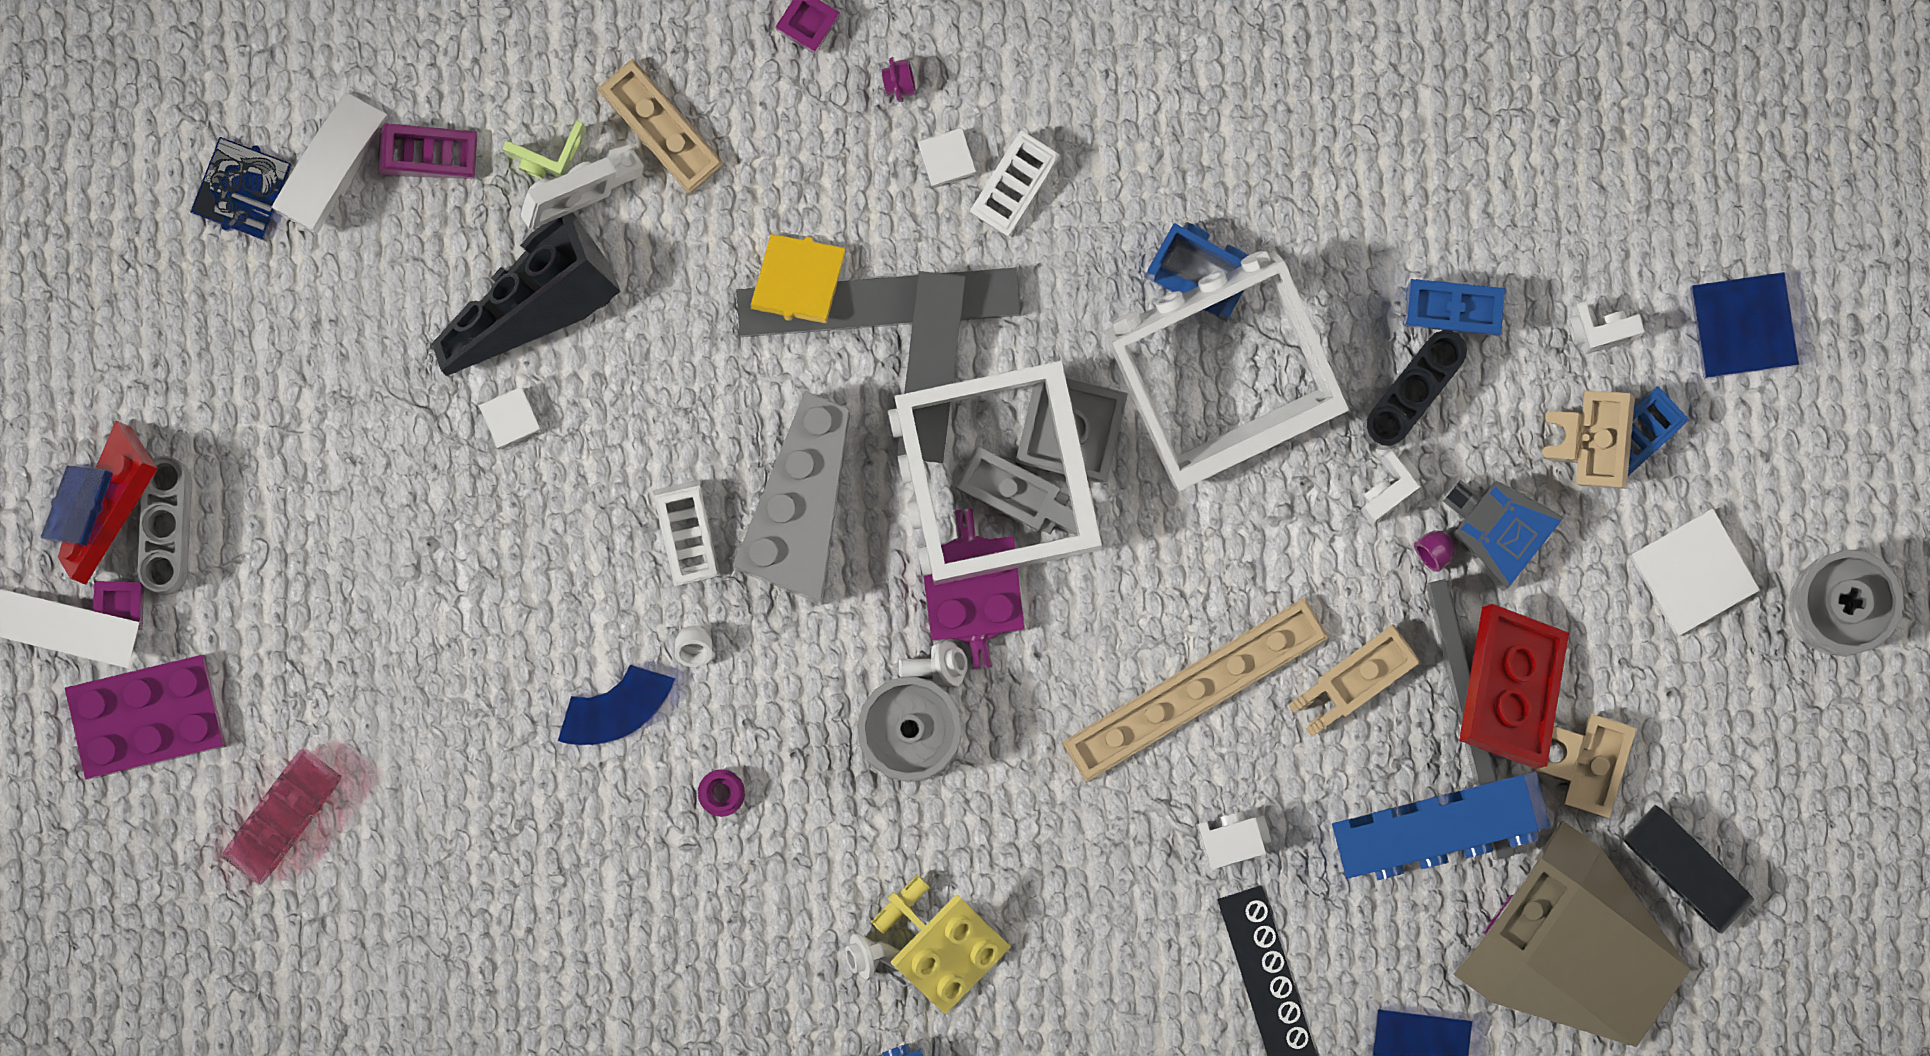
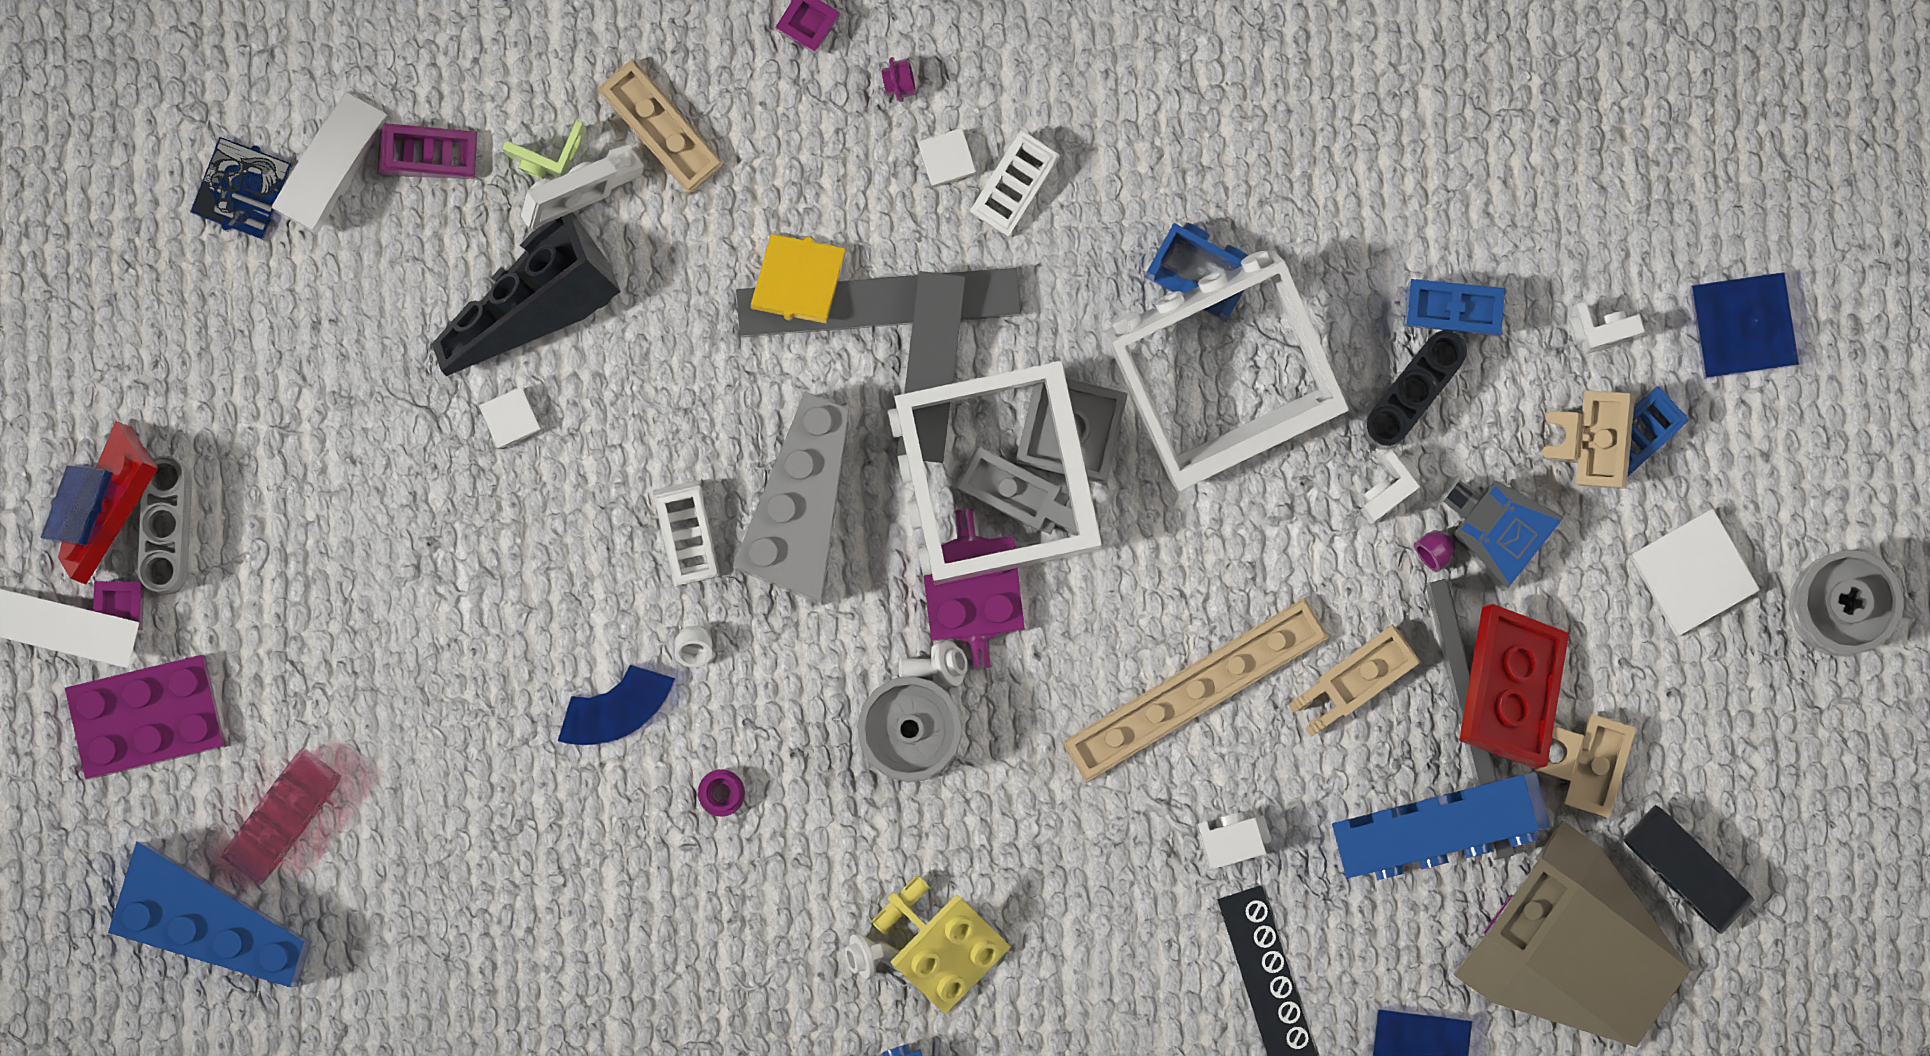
(190, 916): none -> blue wedge

